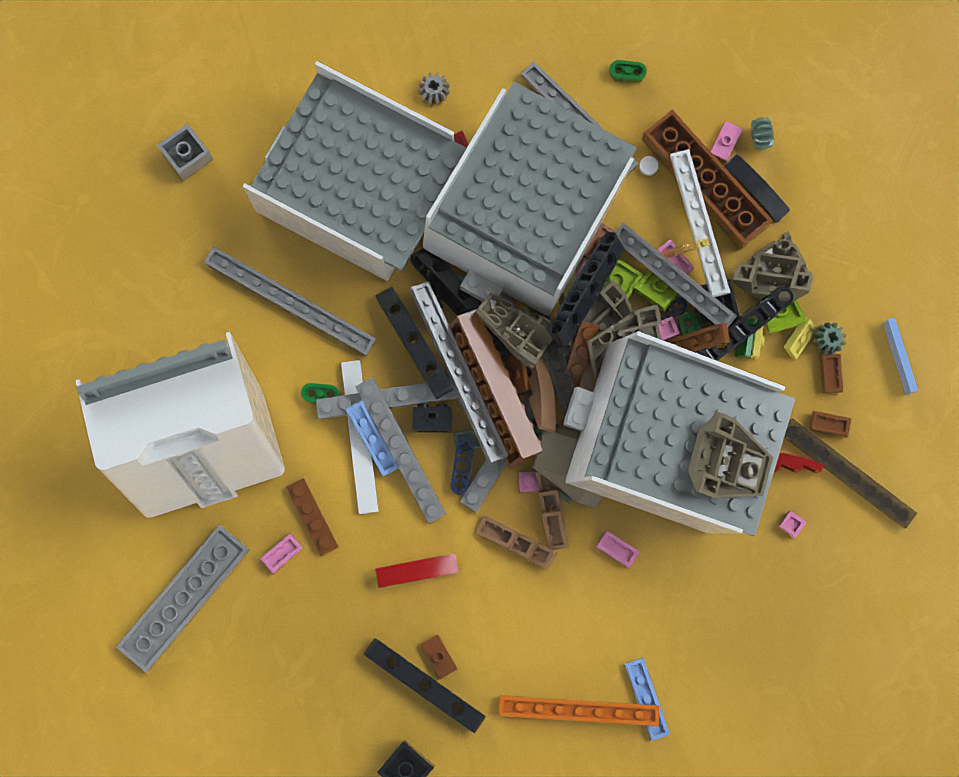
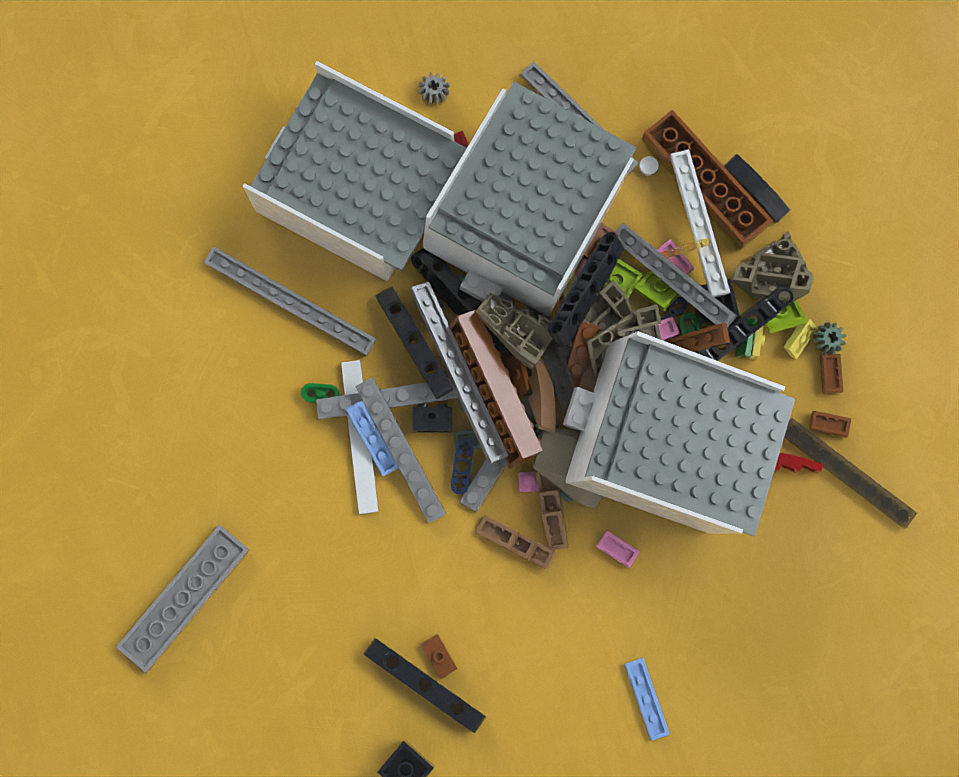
(182, 429): white piece -> none
(185, 152): light grey brick -> none
(281, 553): bright pink plate -> none
(312, 517): dark orange plate -> none
(416, 570): red slope -> none
(579, 710): orange plate -> none
(627, 70): green plate -> none
(726, 141): bright pink plate -> none
(728, 460): dark tan wedge -> none
(762, 133): sand green gear -> none
(792, 524): bright pink plate -> none
(900, 356): light blue tile -> none

